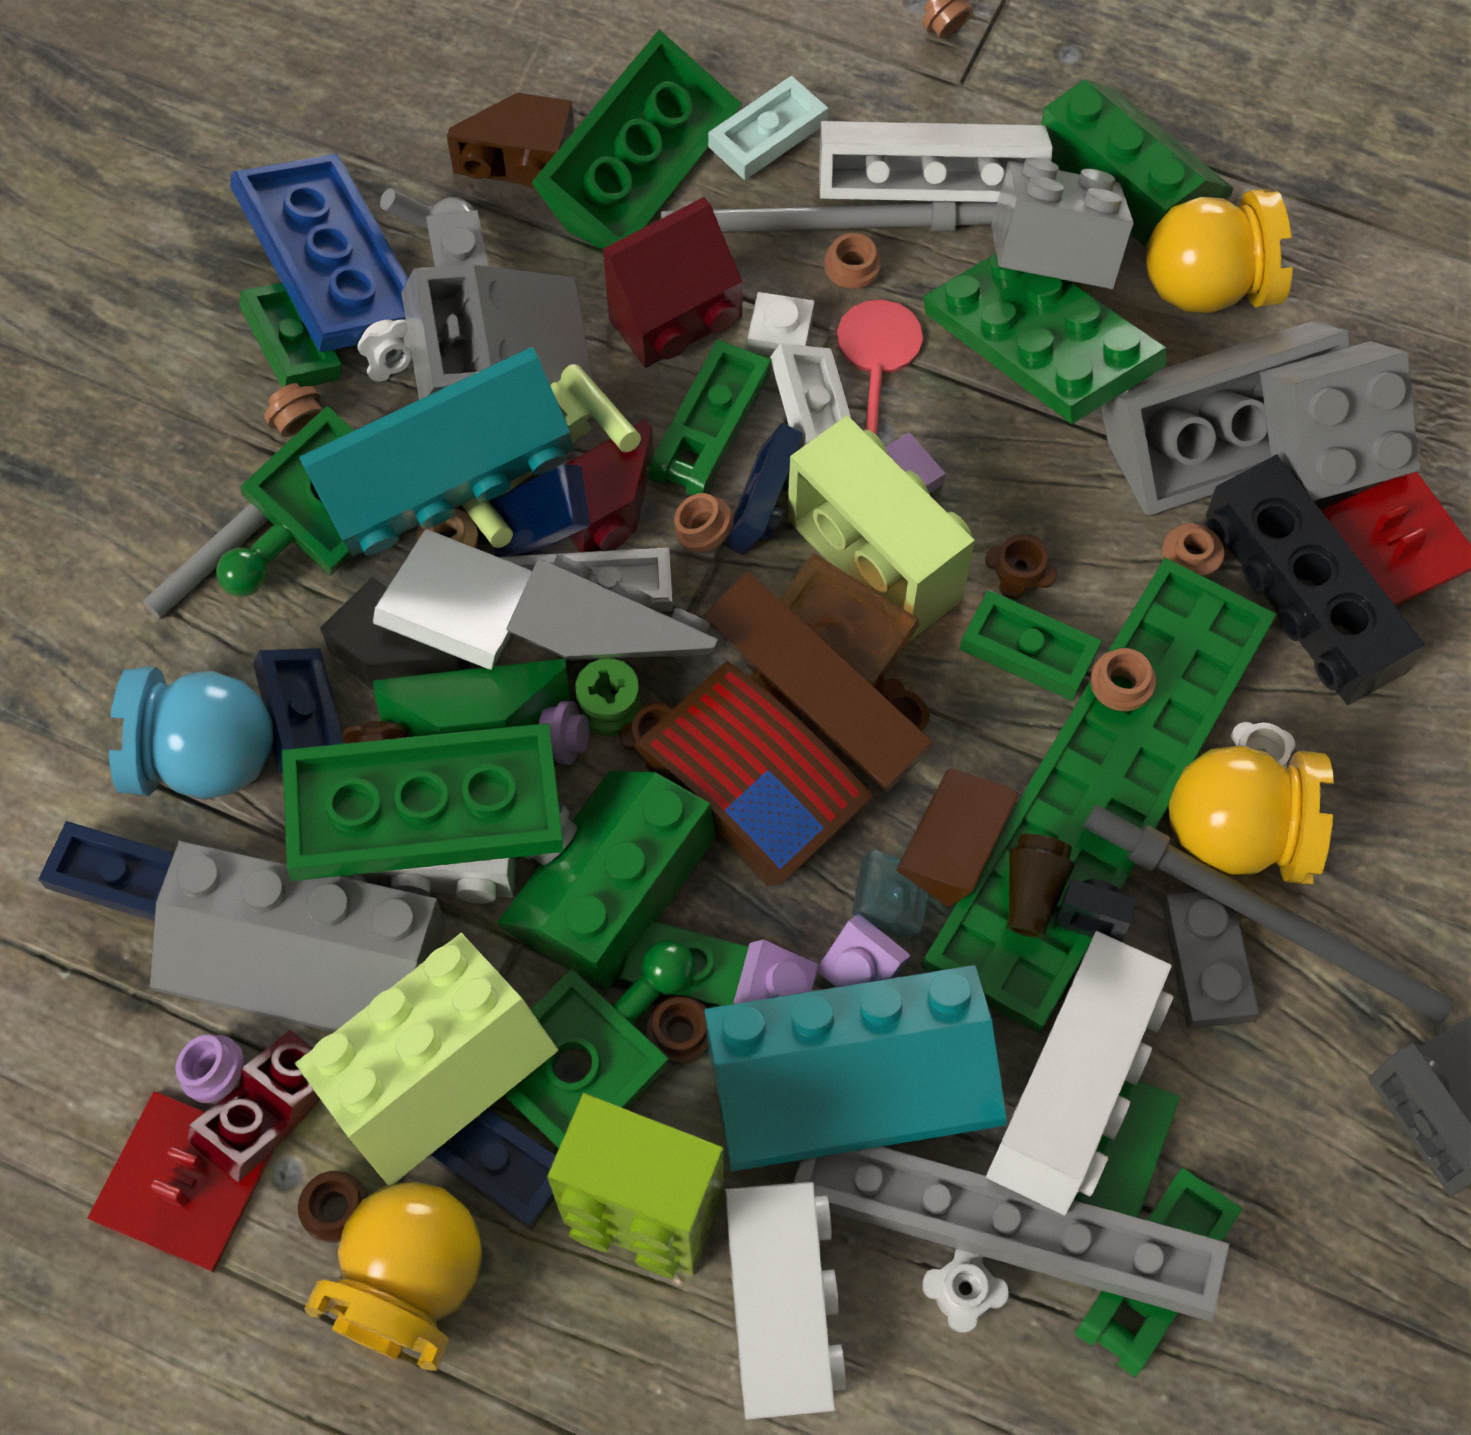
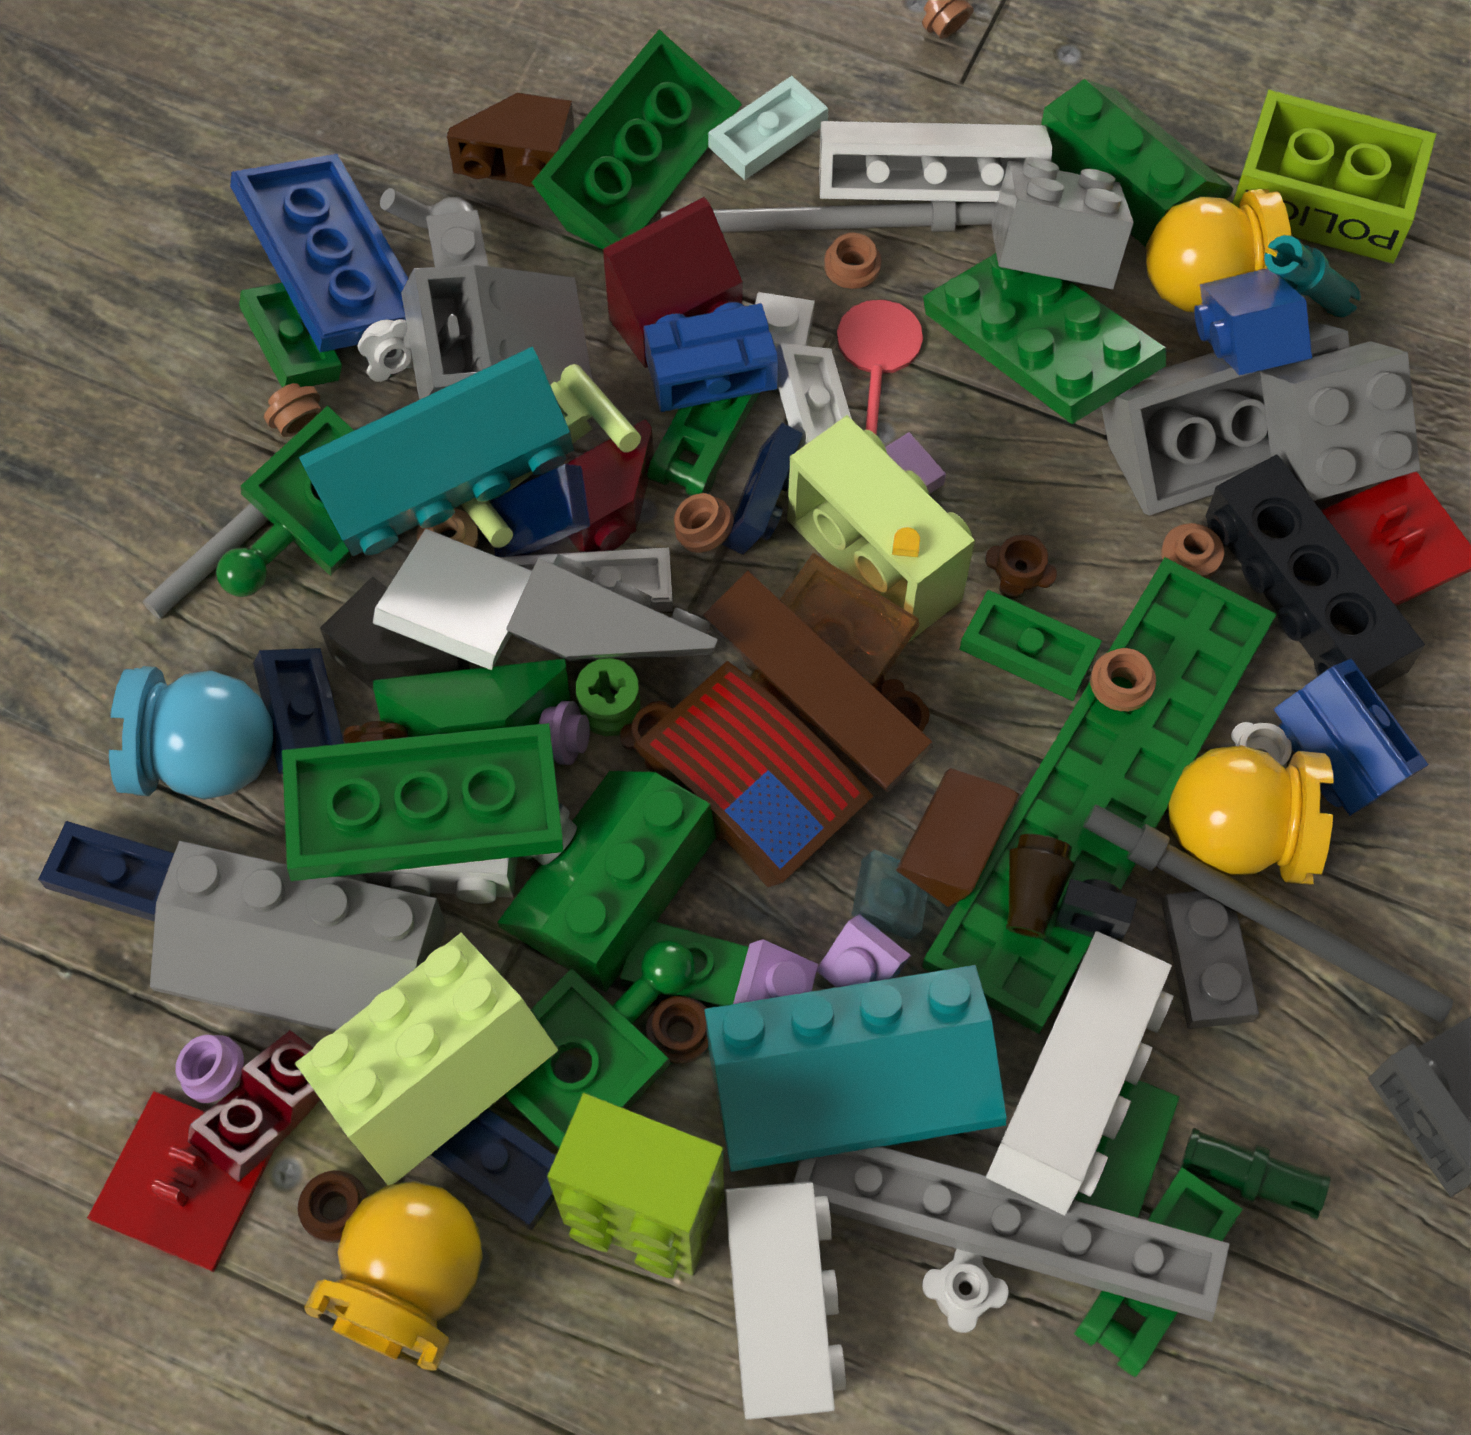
(710, 356): none -> blue brick
(906, 542): none -> yellow piece
(1254, 321): none -> blue brick
(1255, 1174): none -> dark green pin
(1312, 275): none -> teal pin
(1339, 173): none -> lime brick
(1356, 731): none -> blue brick

